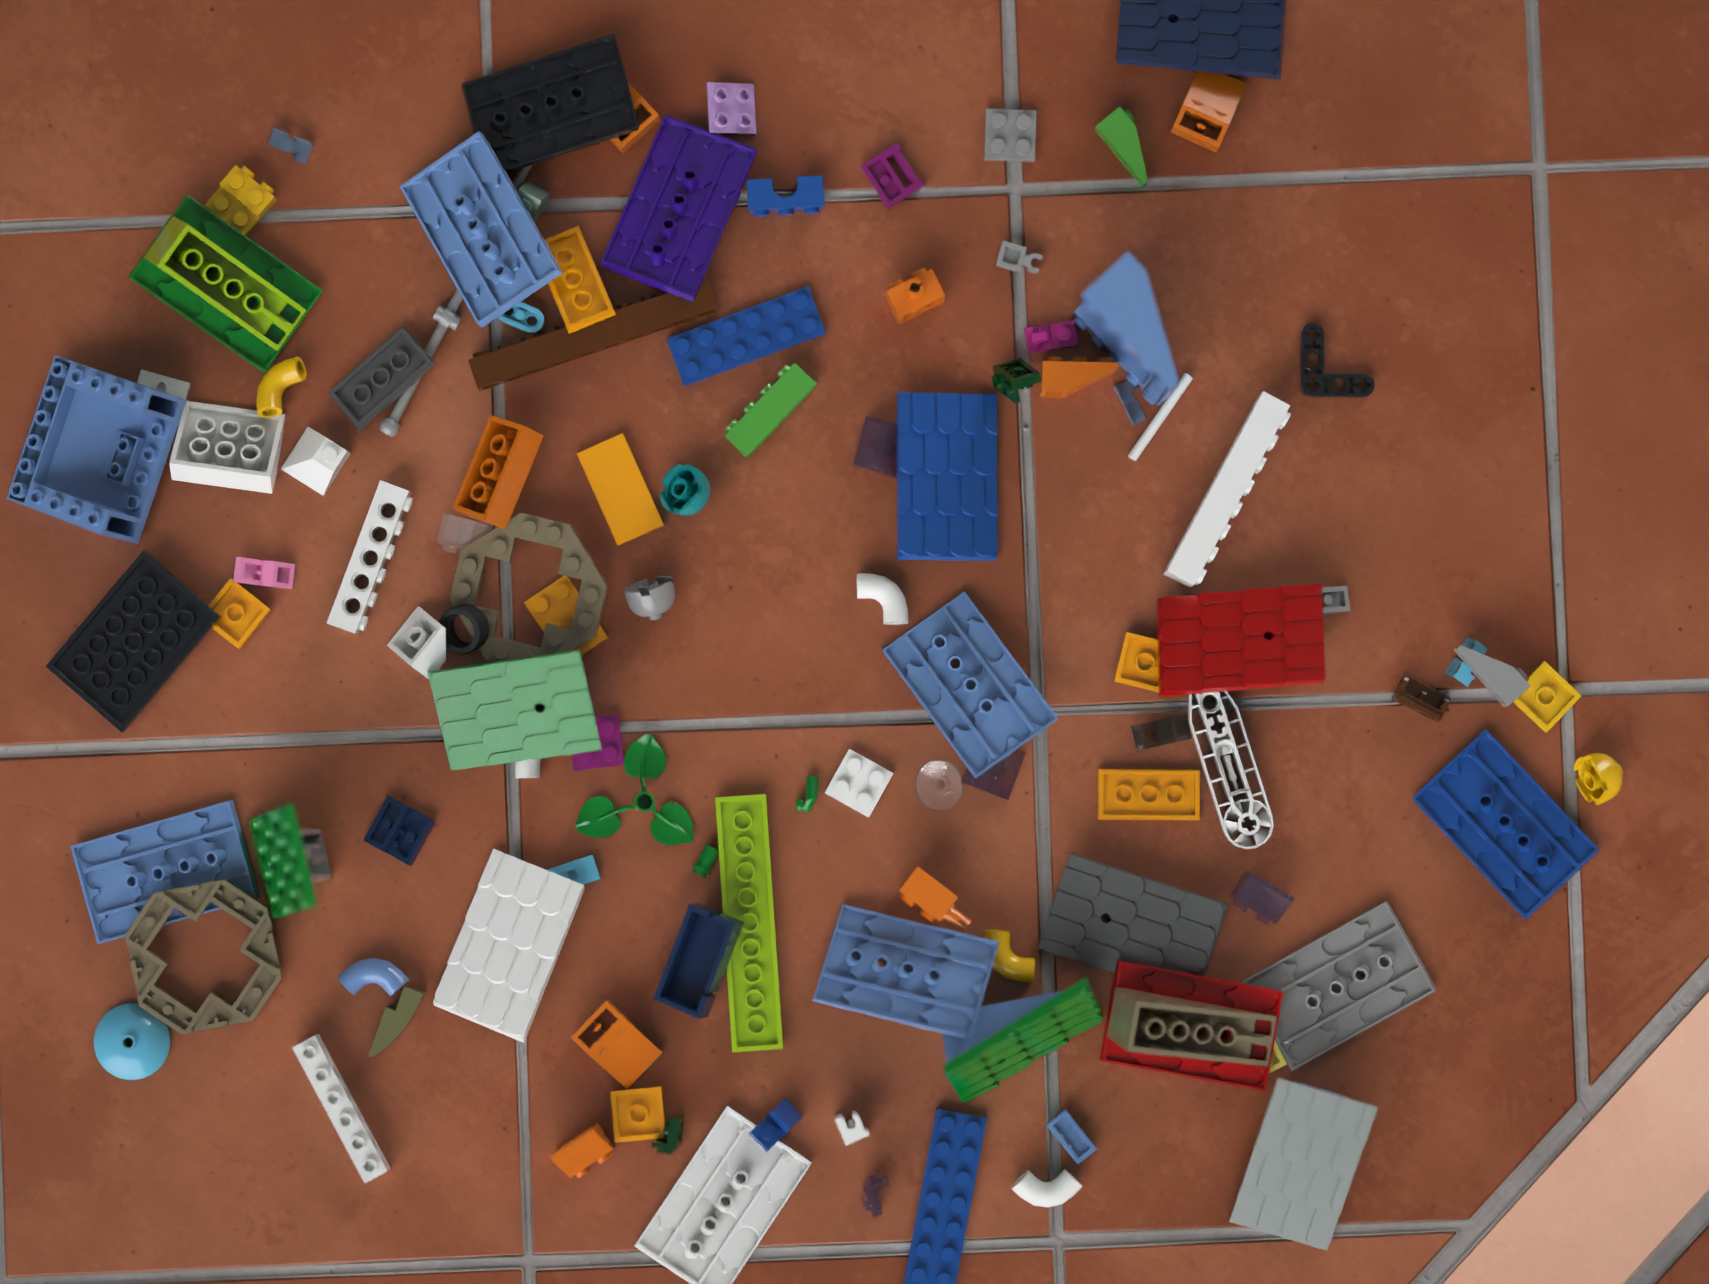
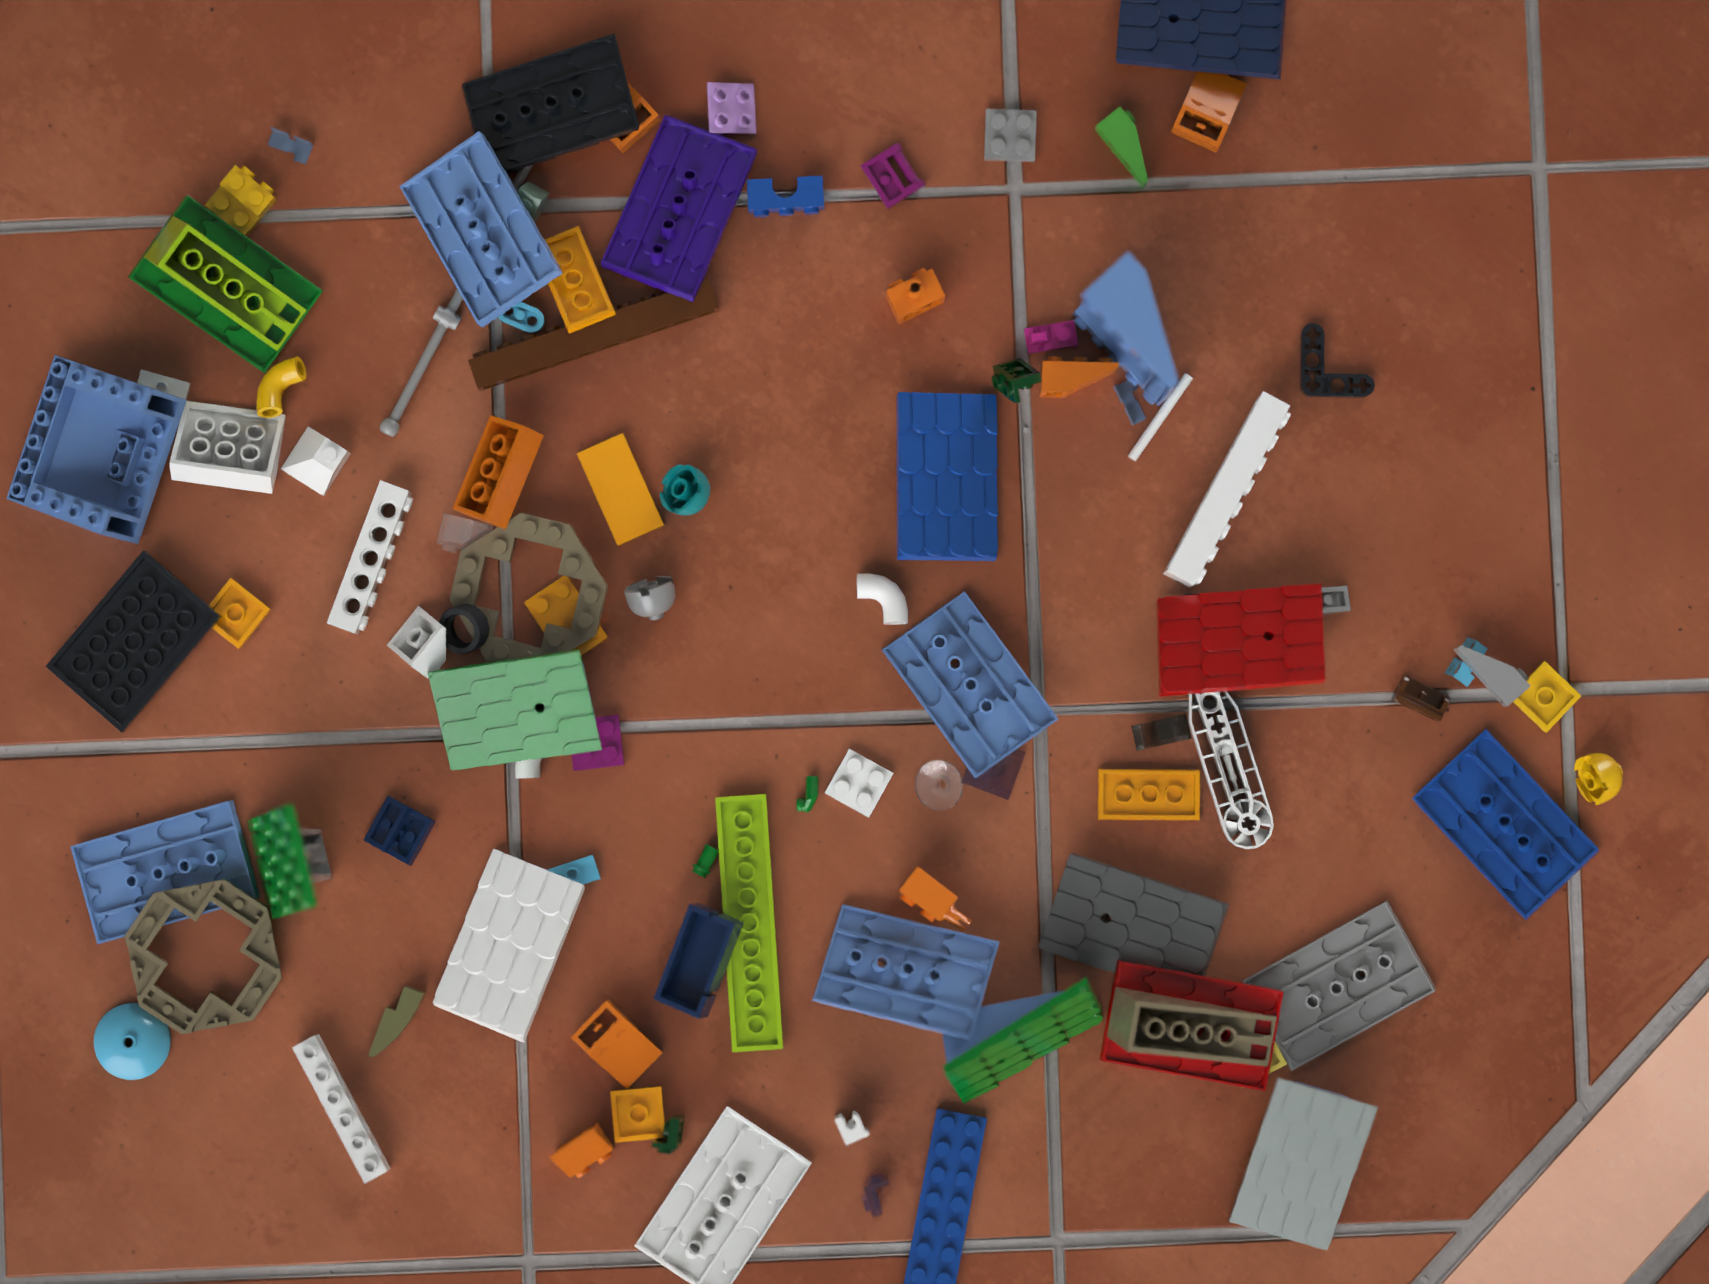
(264, 573): bright pink slope -> none
(372, 971): medium blue cylinder -> none
(381, 378): dark grey tile -> none
(669, 826): green plant -> none
(746, 336): blue plate -> none
(770, 410): bright green brick -> none
(775, 1125): blue slope -> none
(877, 448): slope -> none
(1006, 962): yellow cylinder -> none
(1014, 257): light grey plate -> none
(1046, 1193): white cylinder -> none
(1071, 1136): medium blue plate -> none
(1138, 662): light orange plate -> none
(1261, 898): clear purple slope -> none

